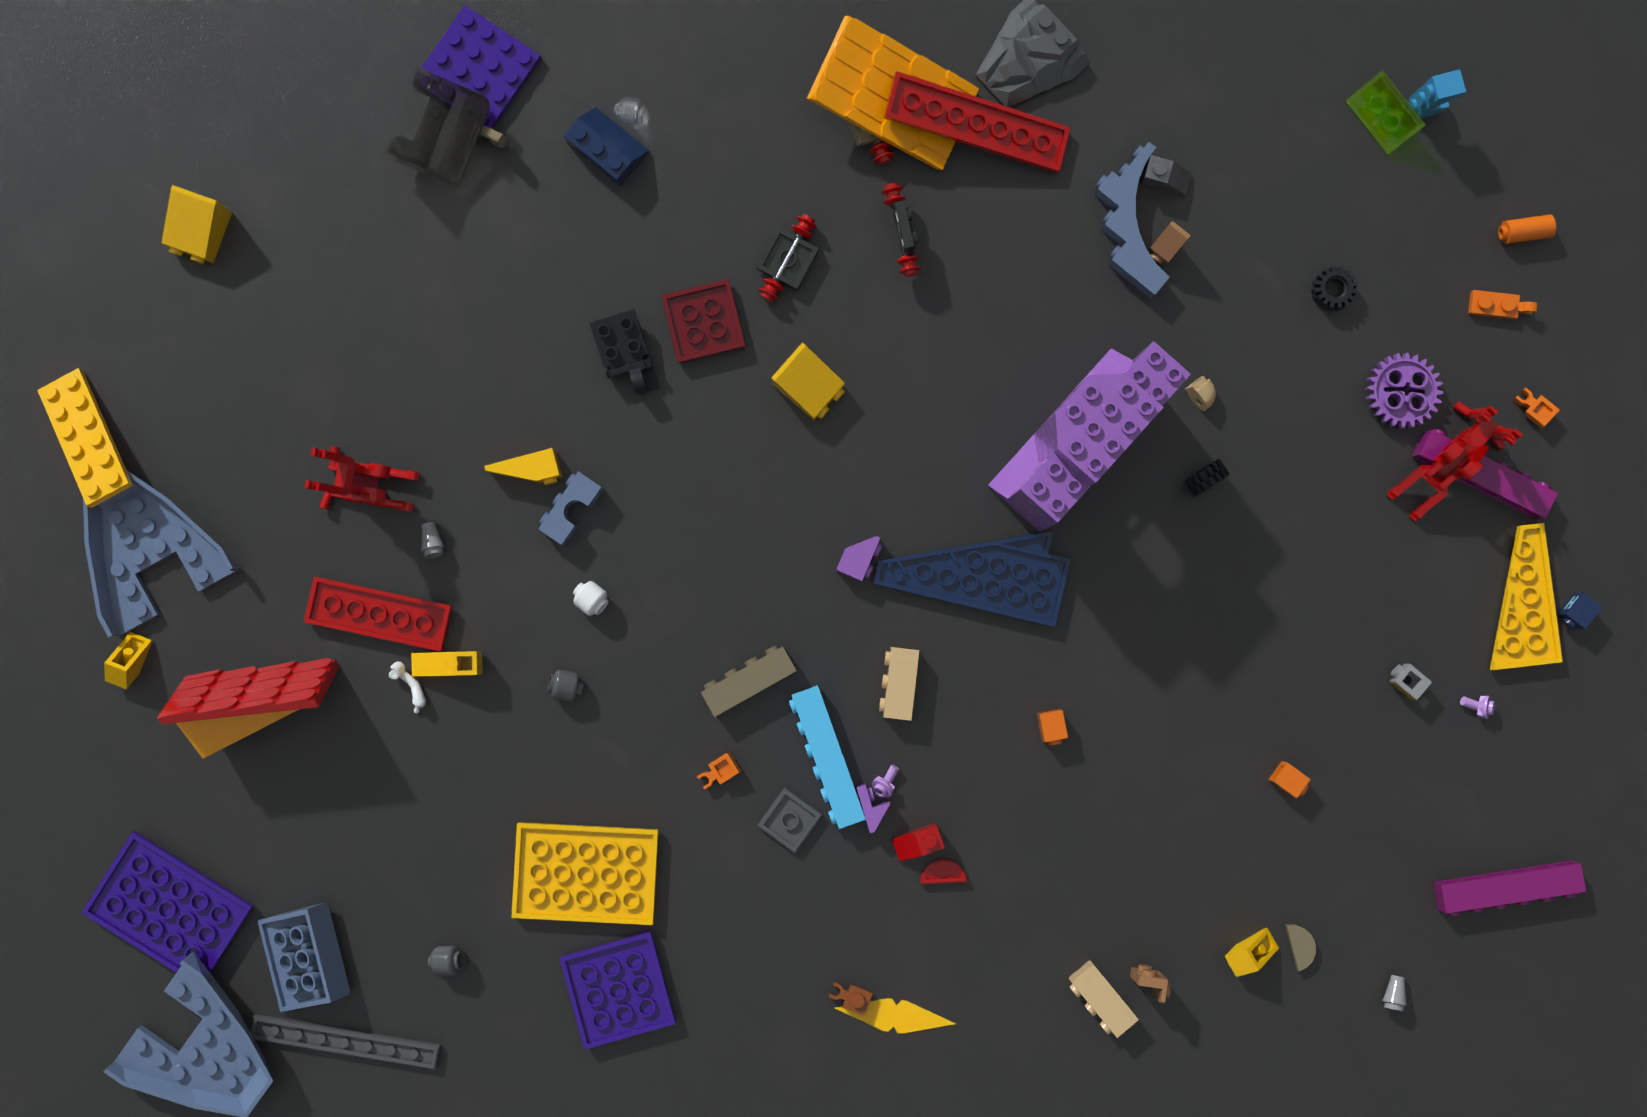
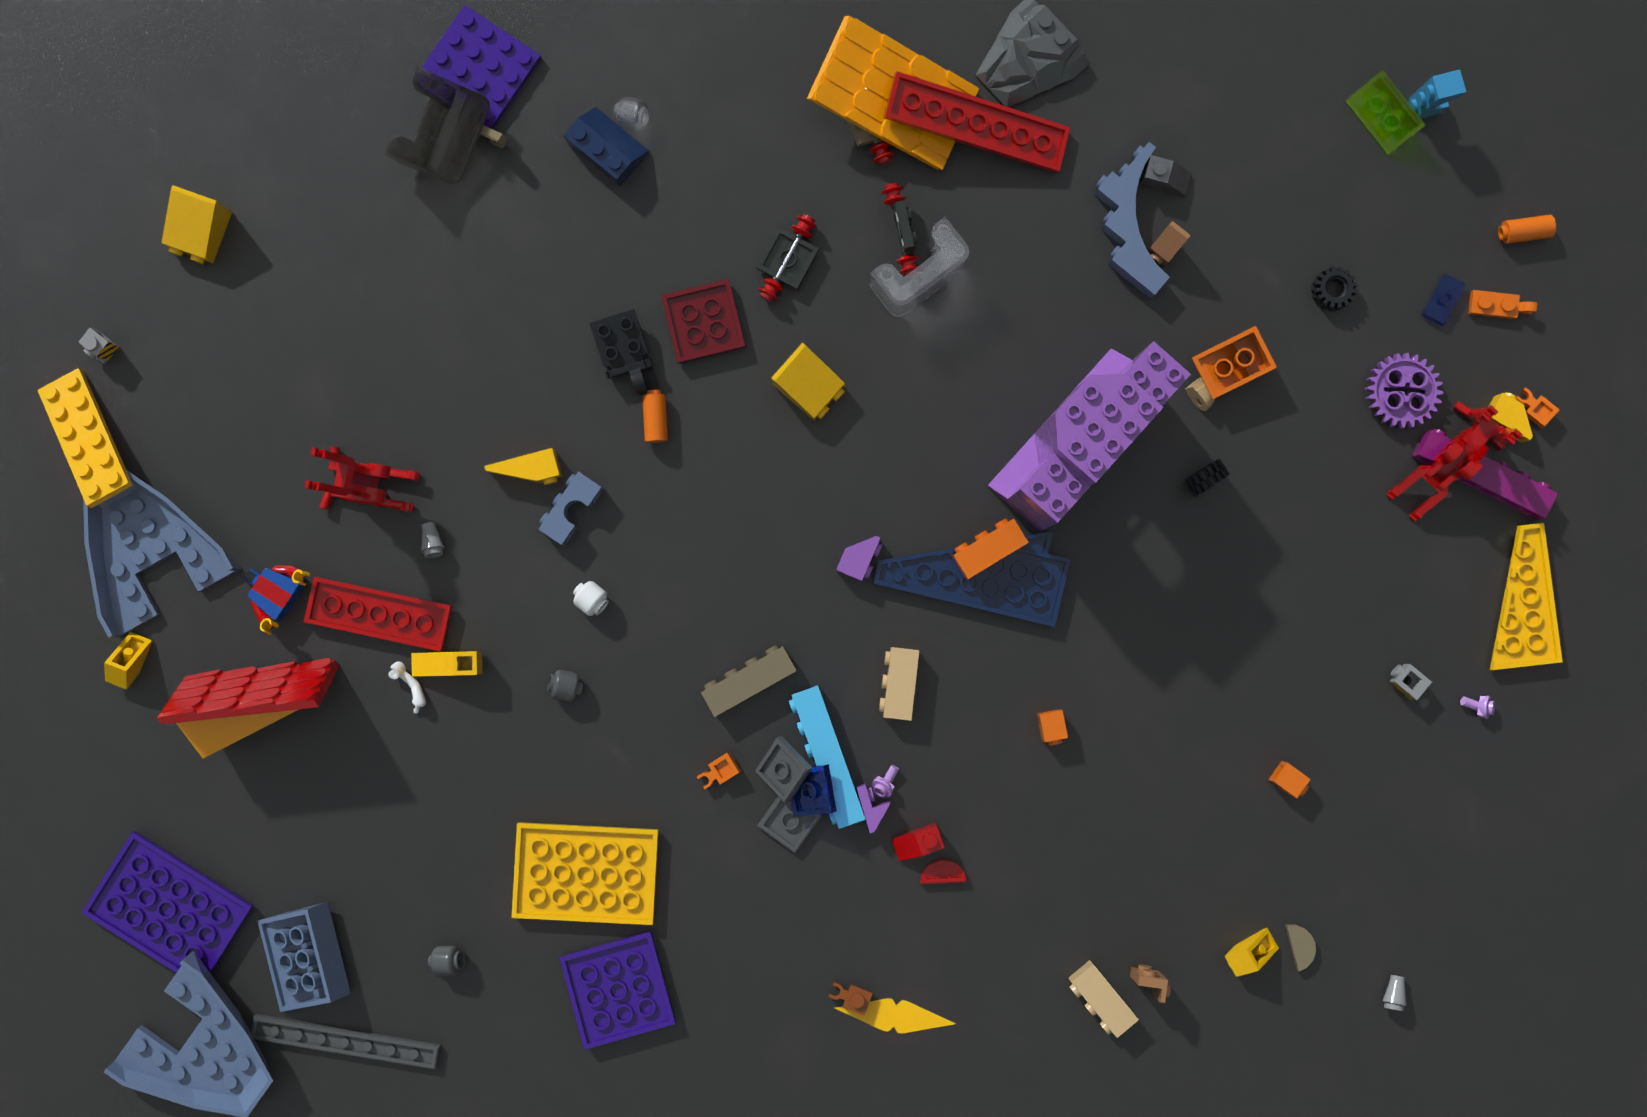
(98, 345): none -> light grey brick
(274, 593): none -> torso
(655, 417): none -> orange brick
(783, 769): none -> dark grey tile
(815, 793): none -> clear blue plate
(905, 293): none -> clear windscreen
(989, 548): none -> orange brick
(1234, 362): none -> orange slope
(1443, 299): none -> clear blue plate
(1509, 887): magenta brick -> none
(1511, 414): none -> yellow slope
(1579, 611): dark blue brick -> none

